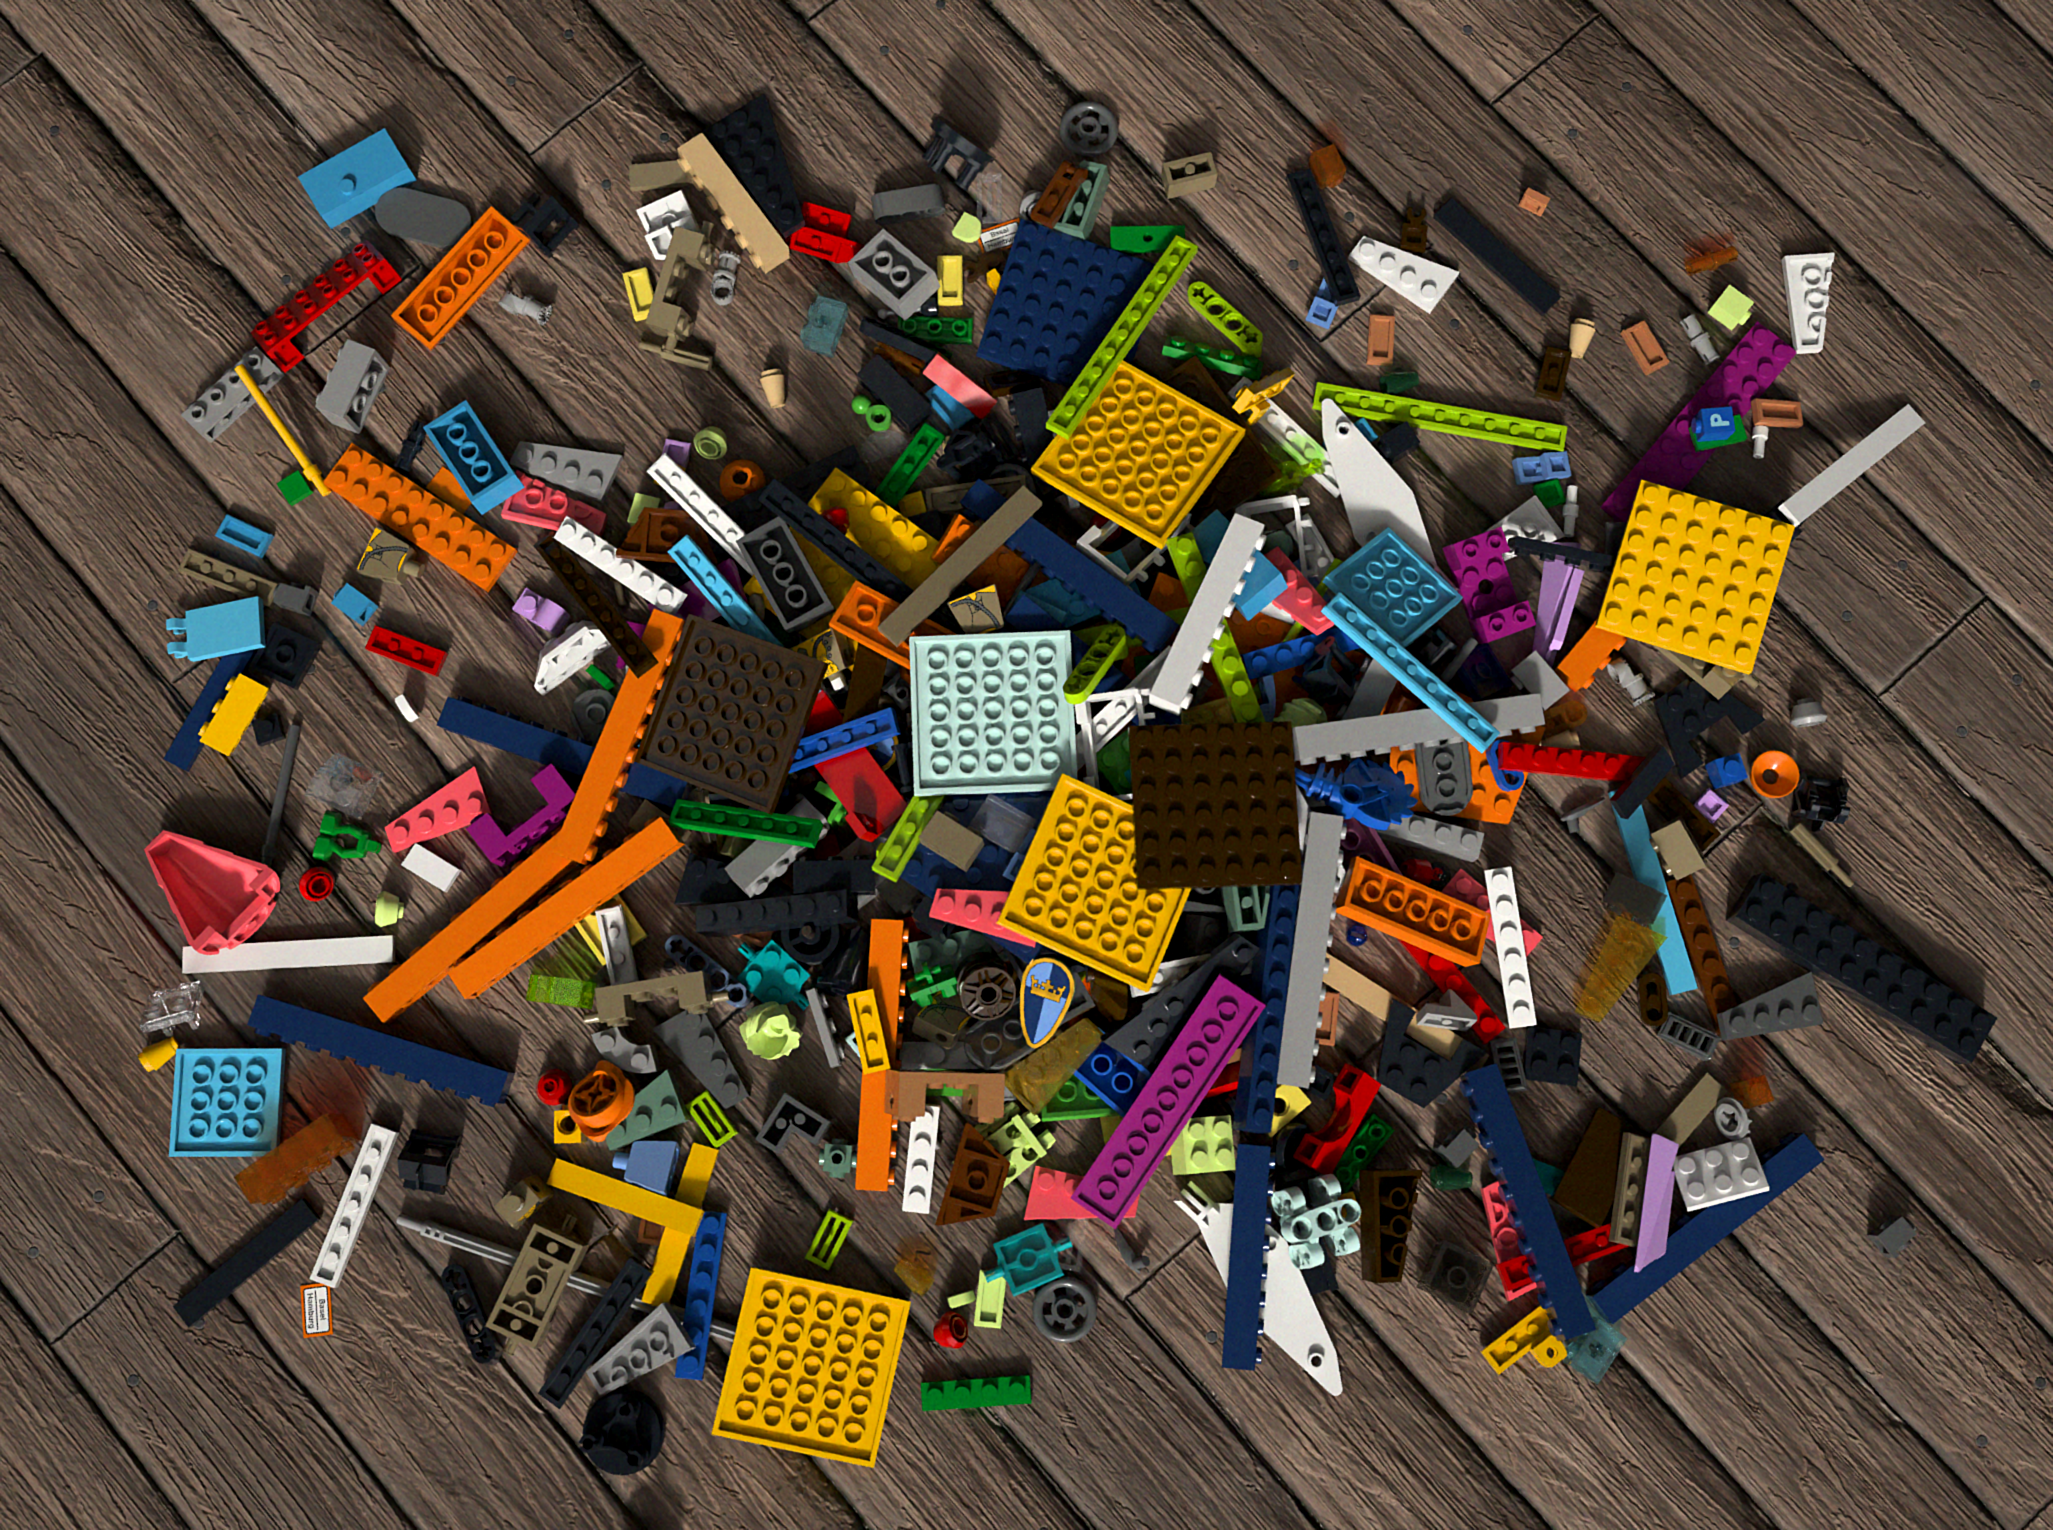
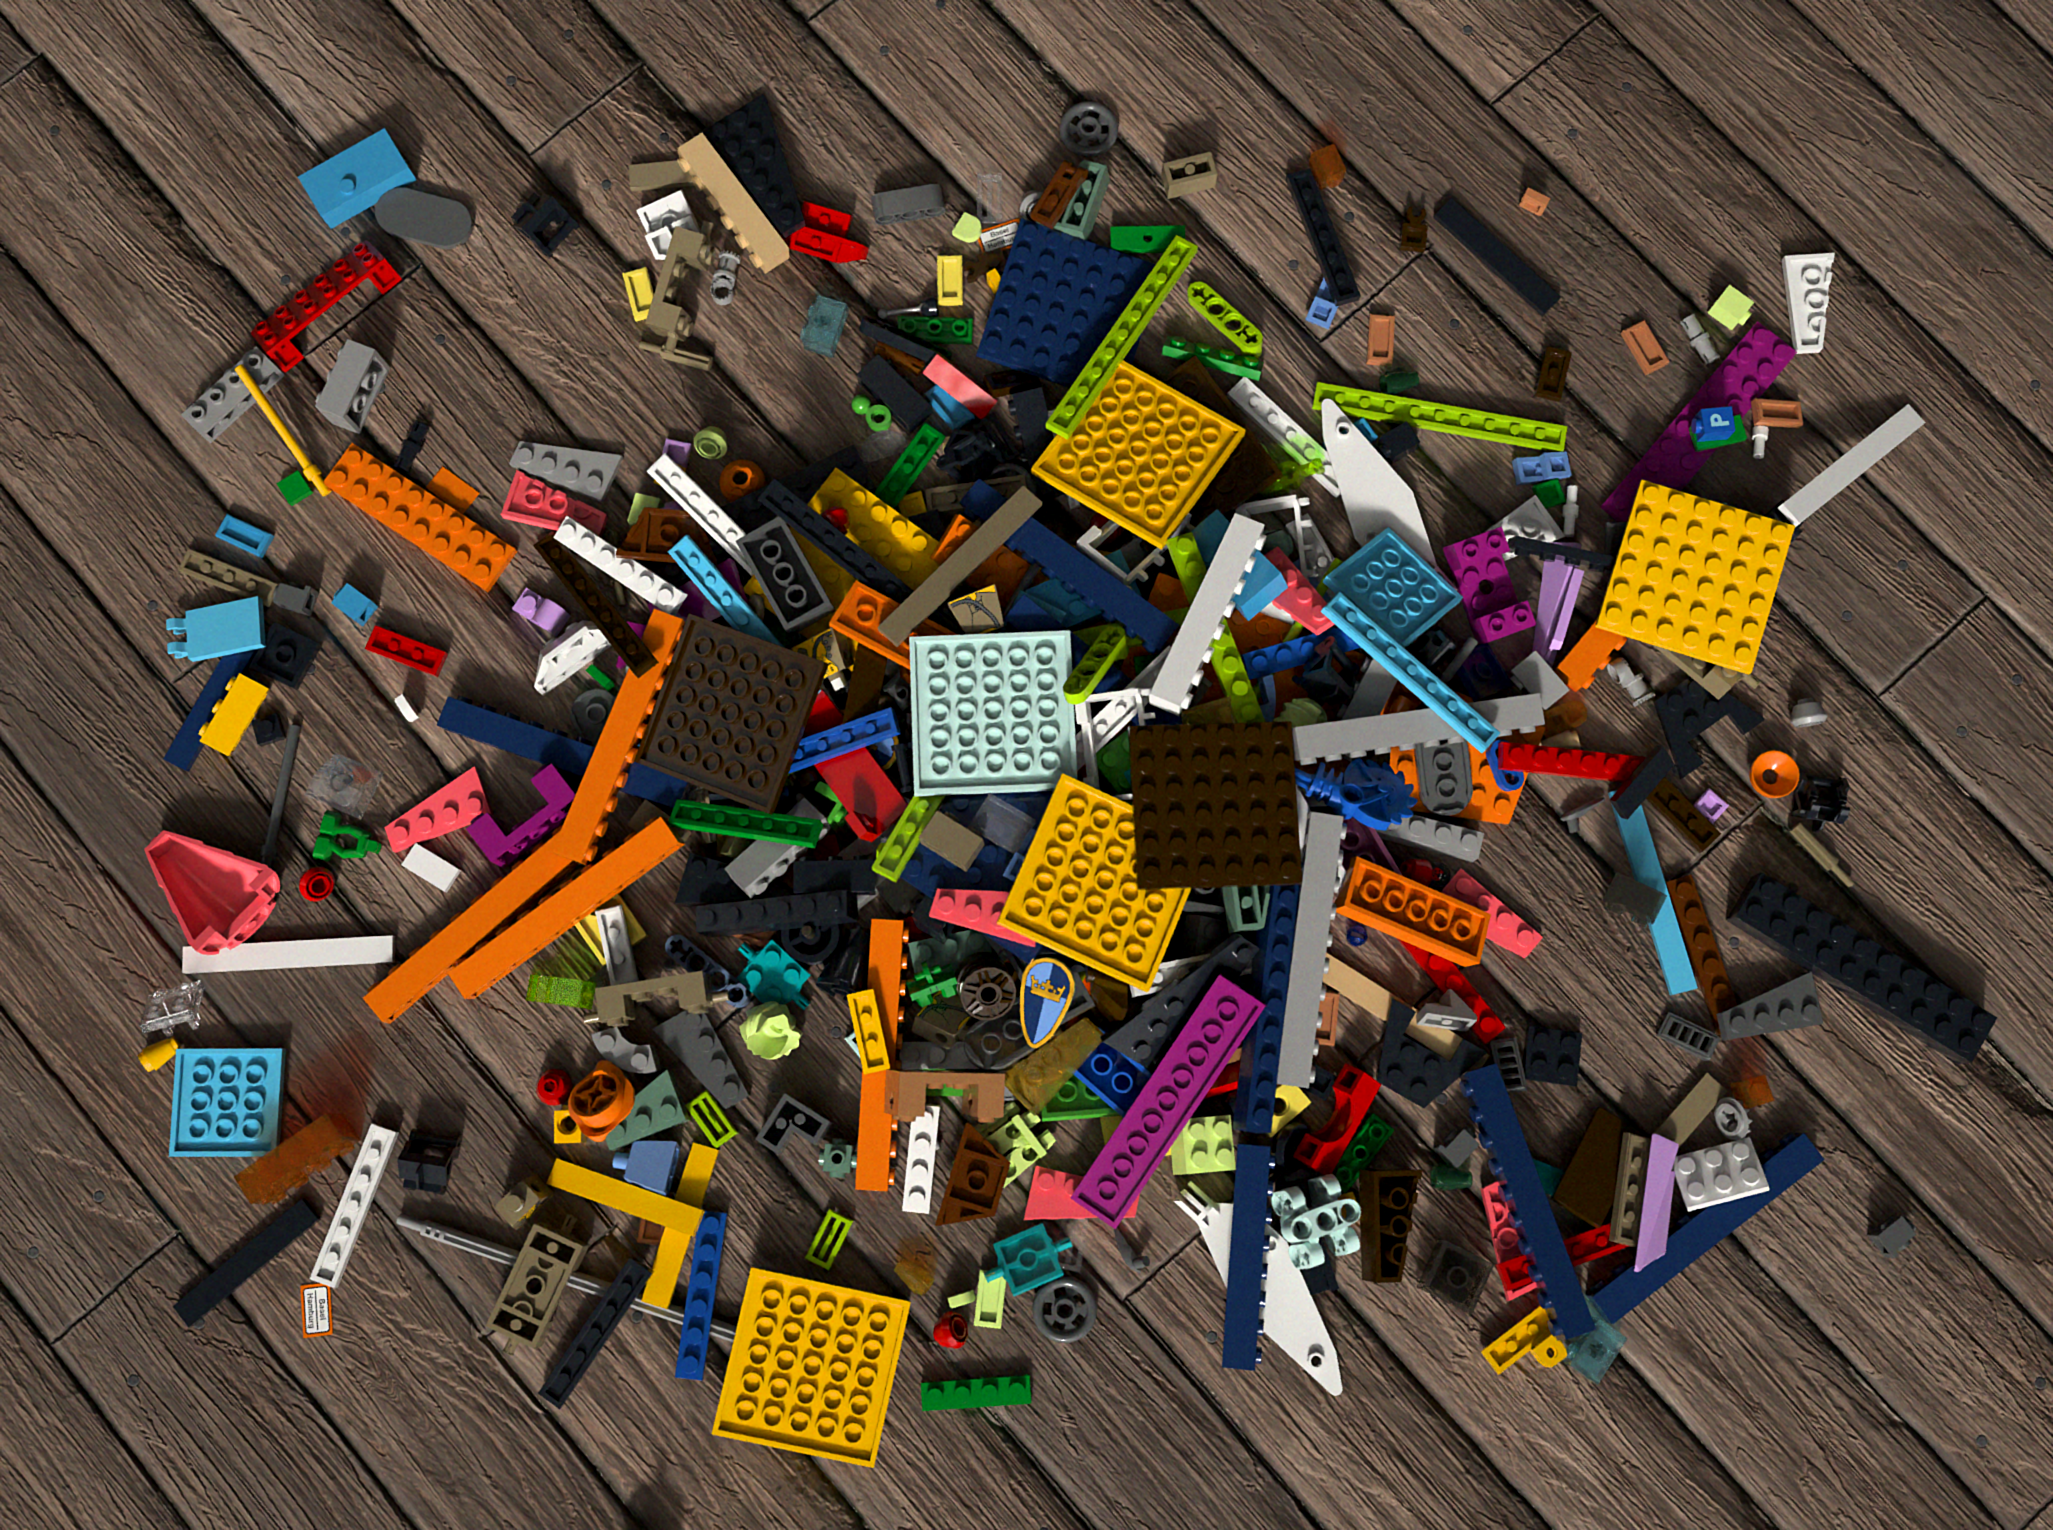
(380, 1049): dark blue brick -> none
(388, 909): yellowish green cone -> none
(389, 559): dark tan torso -> none
(460, 278): orange arch -> none
(465, 1316): black beam -> none
(473, 457): dark azure brick -> none
(527, 306): light grey connector -> none
(623, 1432): black piece -> none
(646, 1347): light grey wing -> none
(774, 387): tan cone -> none
(826, 1027): light grey tile -> none
(894, 274): light grey brick -> none
(950, 141): black piece -> none
(1257, 393): yellow plate -> none
(1406, 273): white wing -> none
(1510, 947): white plate -> none
(1580, 337): tan cone -> none
(1618, 964): clear yellow wing -> none
(1652, 1000): dark brown plate -> none
(1678, 848): dark tan brick -> none
(1711, 260): clear orange pin -> none
(1726, 771): blue brick -> none

